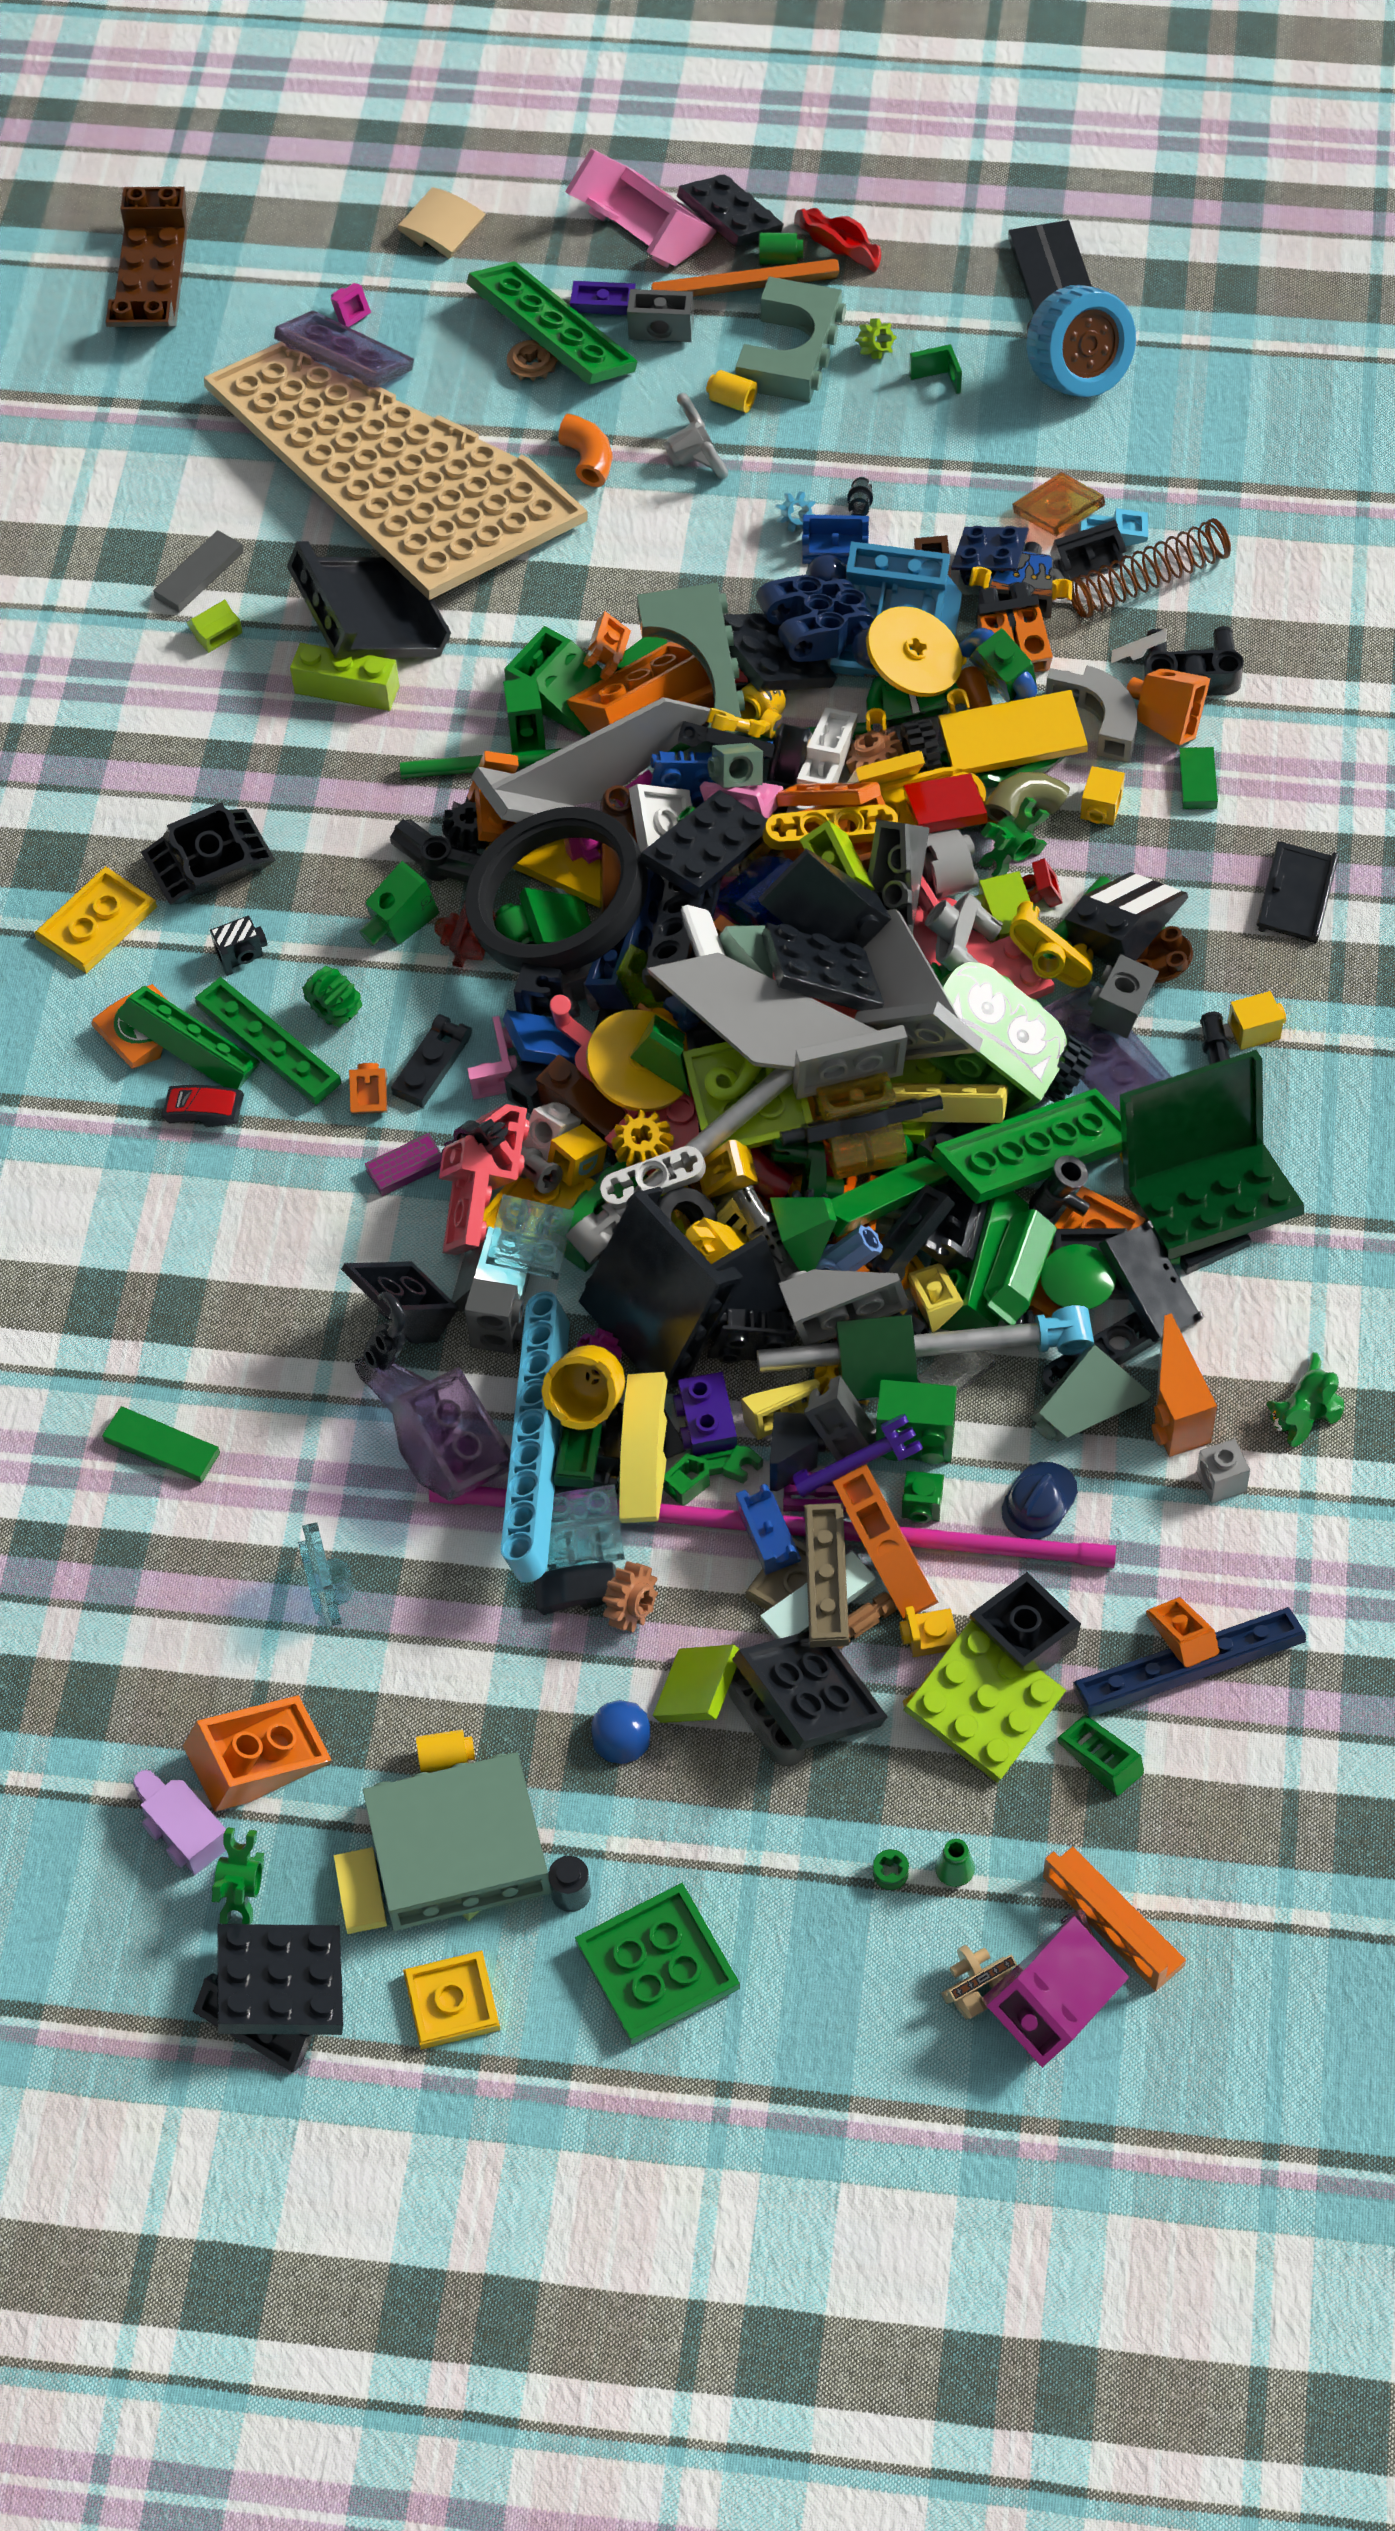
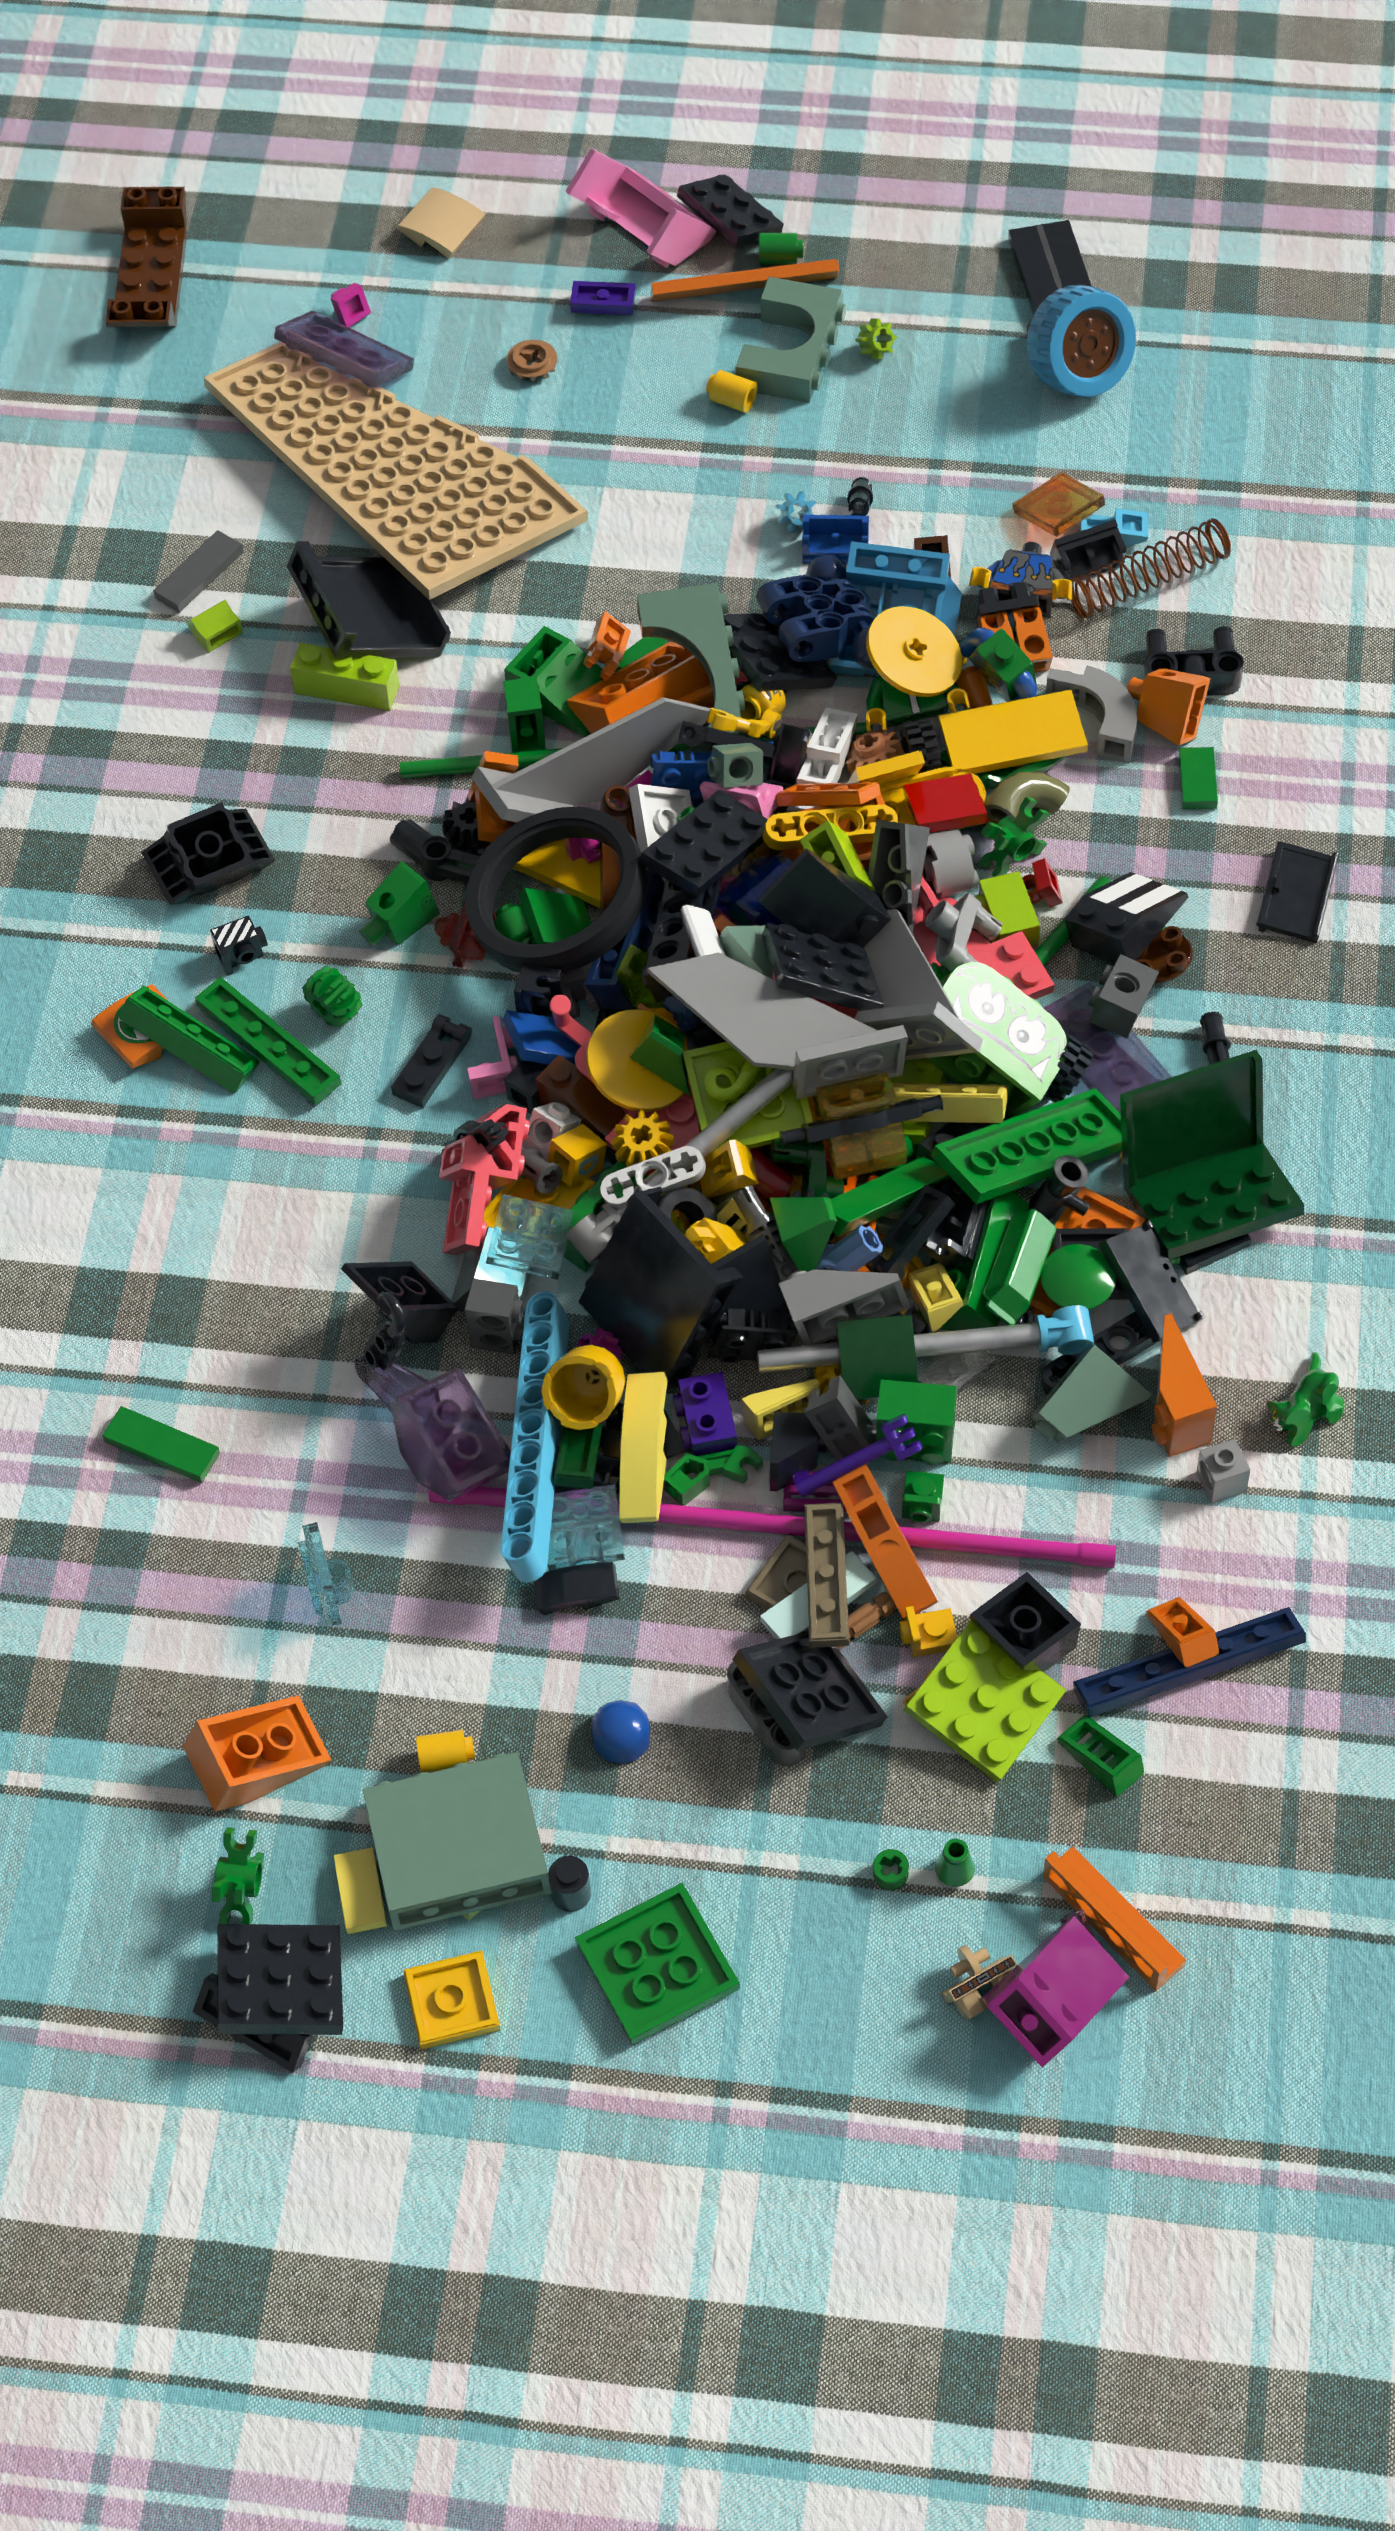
(95, 919): yellow tile -> none
(180, 1820): lavender hinge -> none
(205, 1103): slope -> none
(368, 1089): orange bracket -> none
(404, 1164): magenta tile -> none
(551, 322): green plate -> none
(591, 445): orange cylinder -> none
(630, 1596): nougat gear -> none
(660, 315): dark grey brick -> none
(694, 442): light grey piece -> none
(696, 1684): lime tile -> none
(767, 1529): blue hinge -> none
(840, 235): red piece -> none
(934, 362): green bracket -> none
(989, 548): dark blue hinge -> none
(1034, 939): yellow connector -> none
(1039, 1500): dark blue piece -> none
(1102, 795): yellow brick -> none
(1139, 647): white sticker -> none
(1256, 1020): yellow brick -> none

